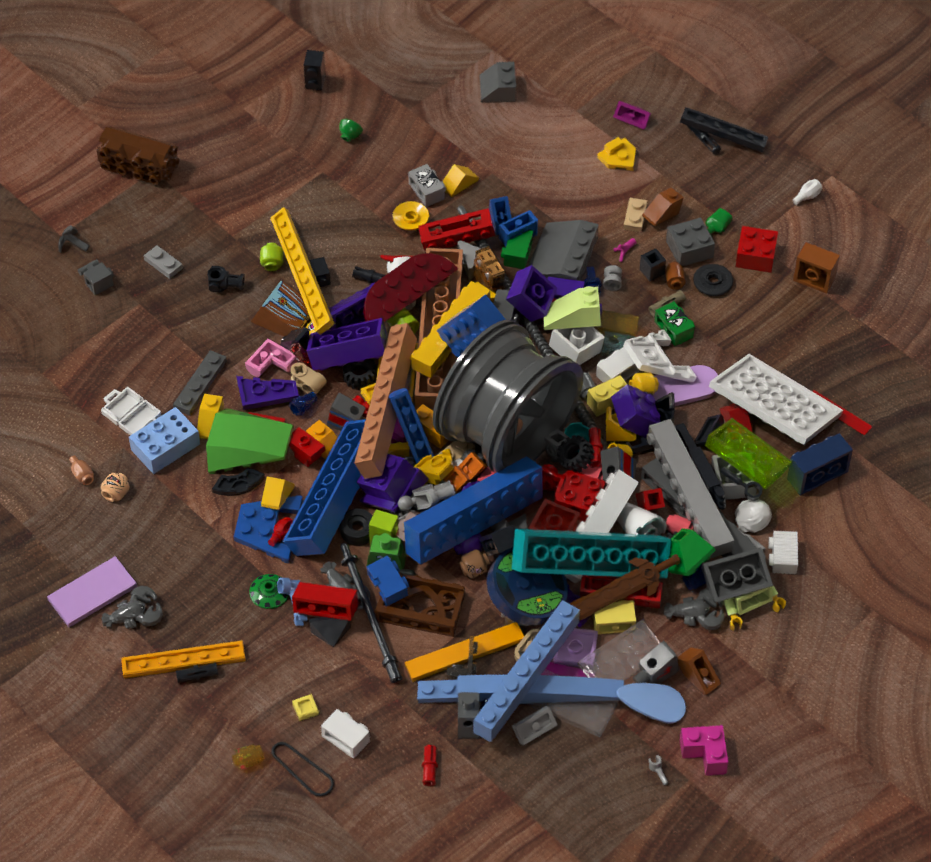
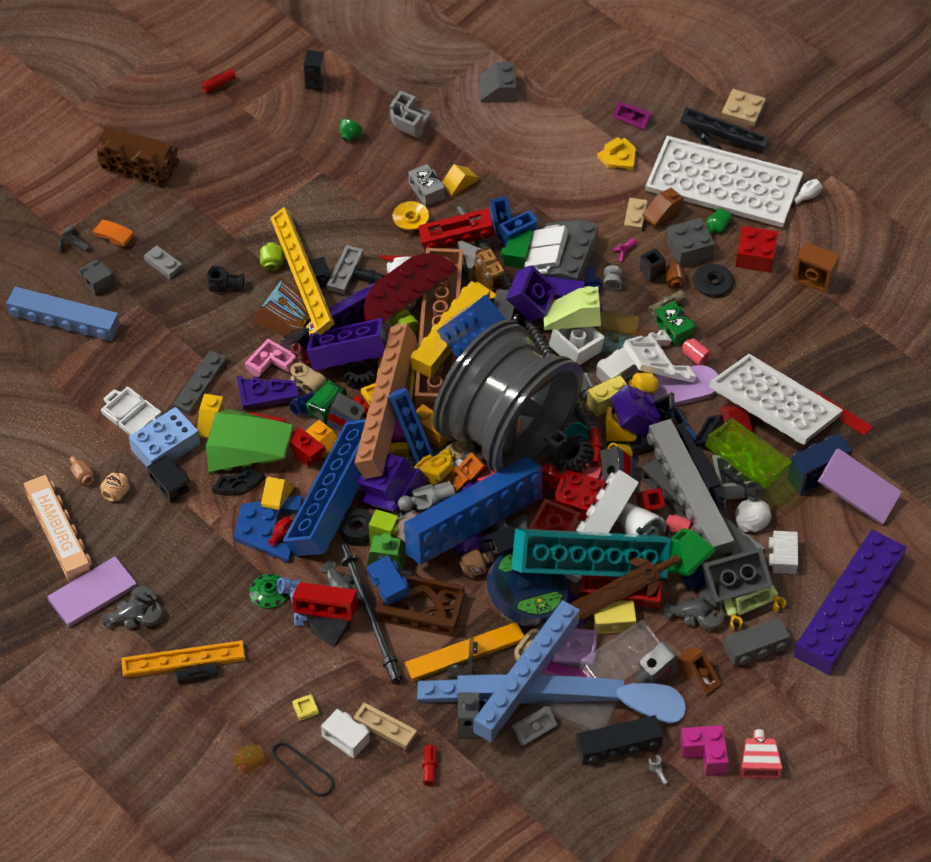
(57, 528): none -> light nougat brick
(63, 313): none -> medium blue brick
(114, 232): none -> orange slope
(168, 478): none -> black brick
(218, 80): none -> red pin
(321, 402): none -> piece
(344, 269): none -> light grey plate
(385, 726): none -> tan plate
(407, 116): none -> light grey brick
(546, 248): none -> white piece
(619, 740): none -> black brick
(680, 417): none -> dark blue piece
(696, 351): none -> coral brick
(725, 181): none -> white plate
(743, 107): none -> tan plate
(756, 642): none -> dark grey brick
(760, 757): none -> coral torso
(850, 602): none -> dark purple brick
(859, 486): none -> lavender tile

